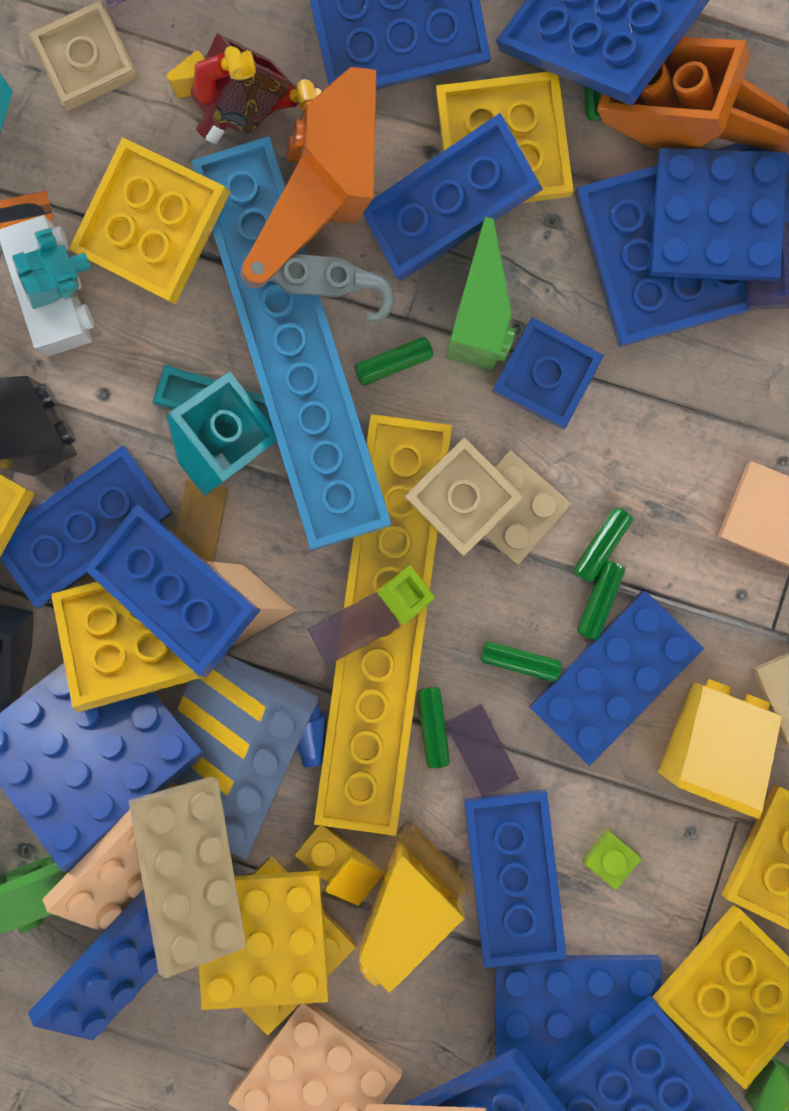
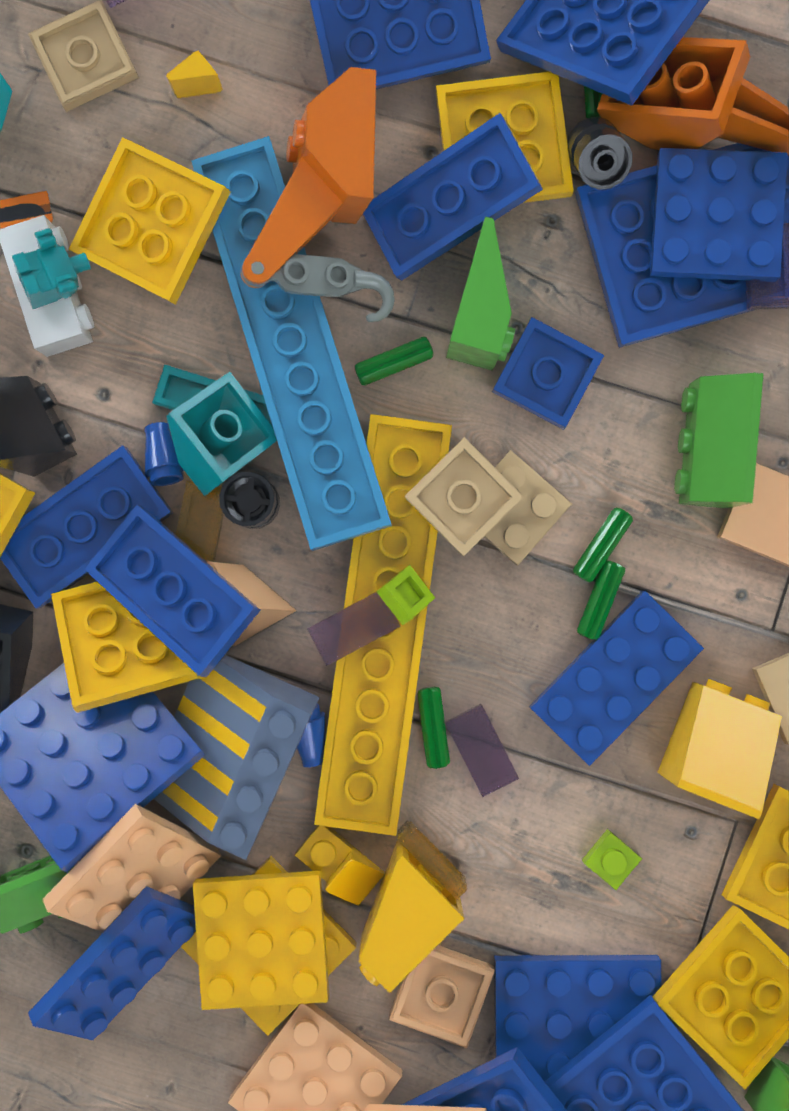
(160, 456): none -> blue cone
(187, 875): tan plate -> none
(242, 89): torso -> none
(249, 500): none -> black wheel
(443, 995): none -> light nougat tile
(515, 878): blue plate -> none
(521, 661): green axle -> none
(599, 153): none -> black wheel
(719, 440): none -> bright green slope

